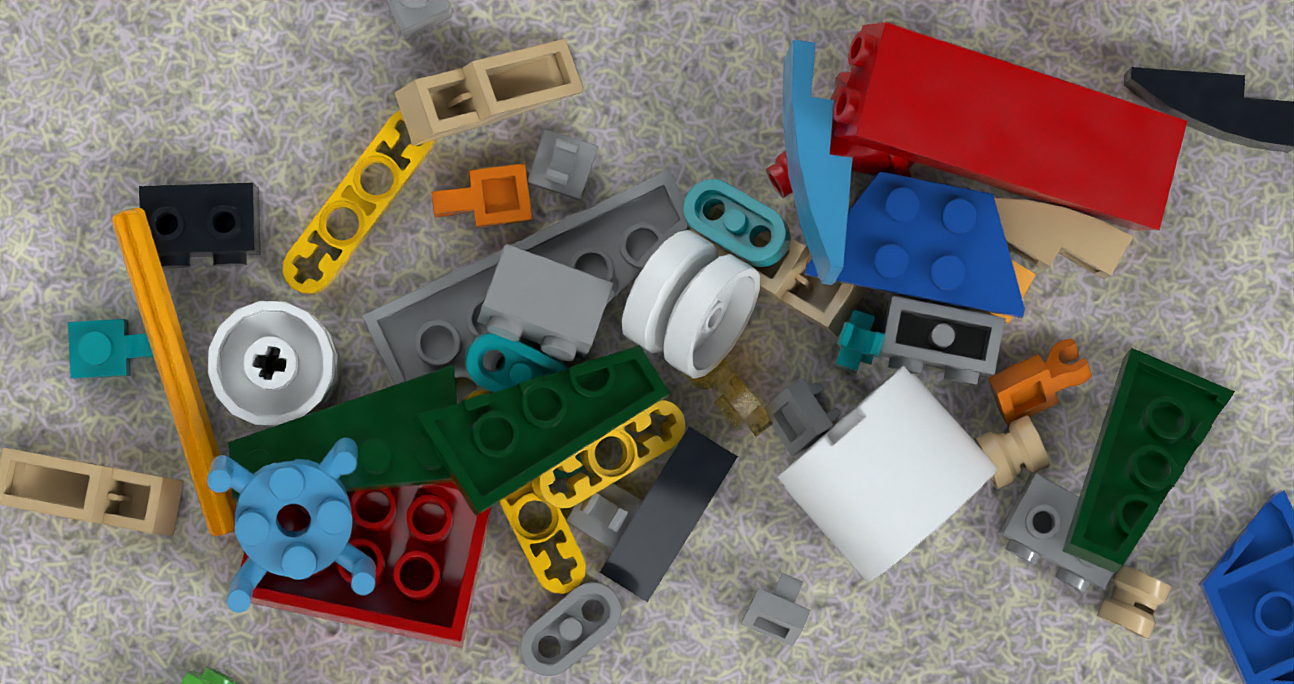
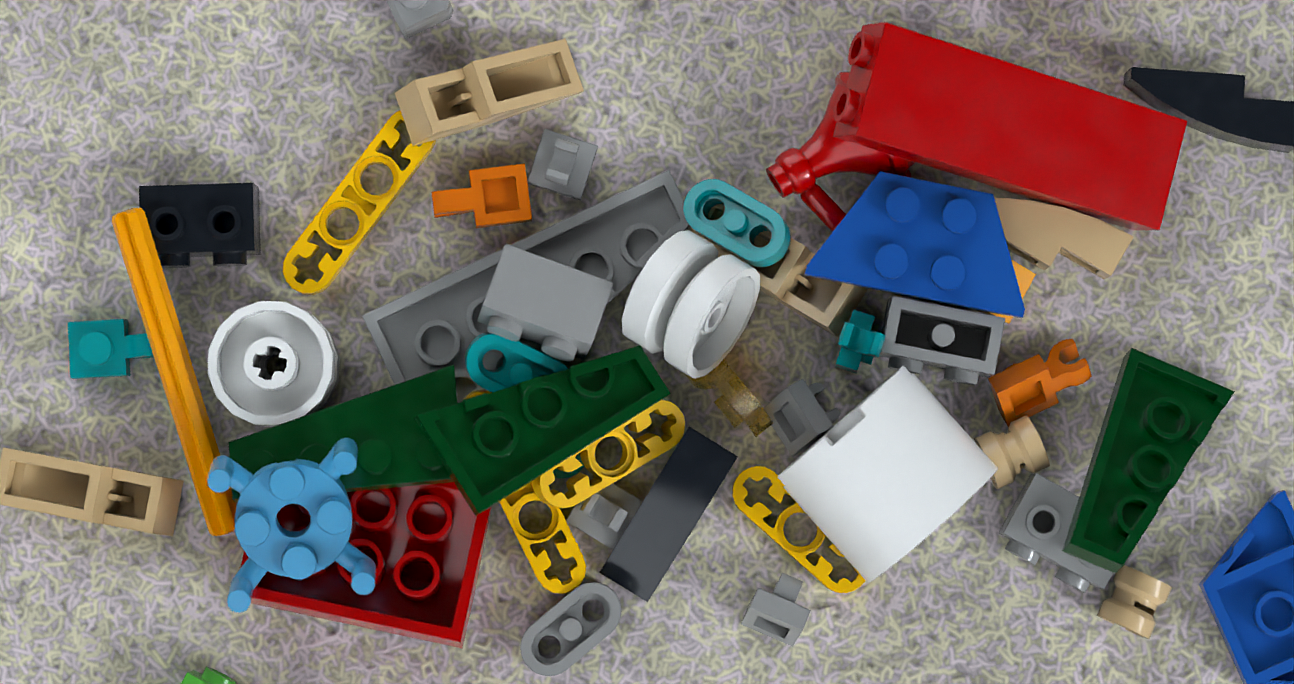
(759, 511): none -> yellow beam
(816, 178): dark azure slope -> none

